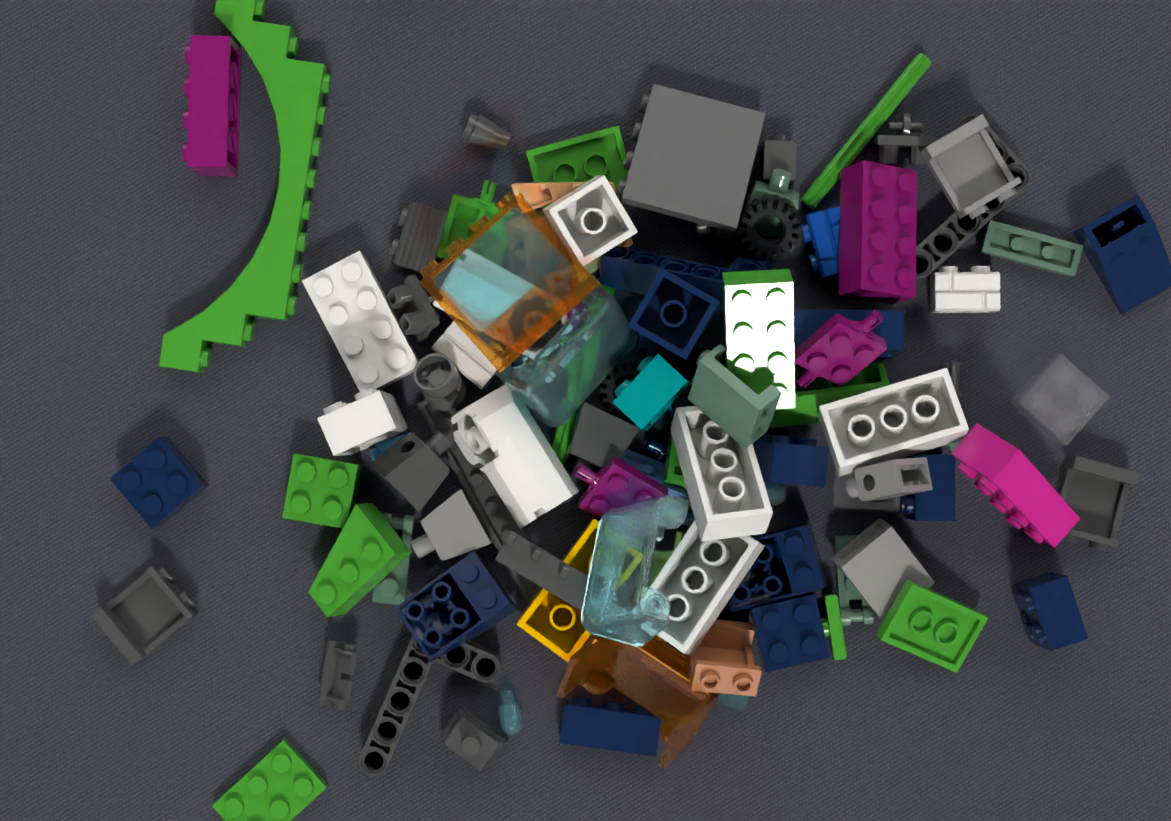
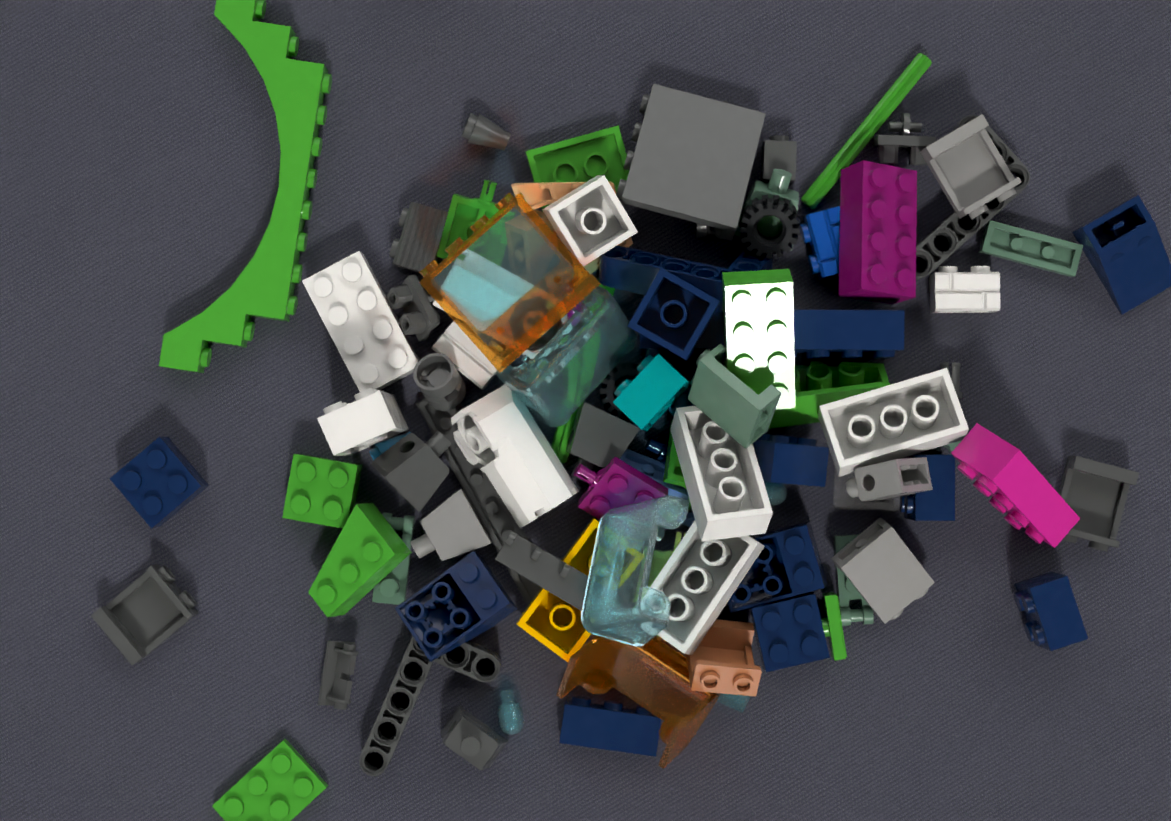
(212, 105): magenta brick -> none
(839, 349): magenta plate -> none
(931, 626): bright green plate -> none
(1059, 399): clear brick -> none

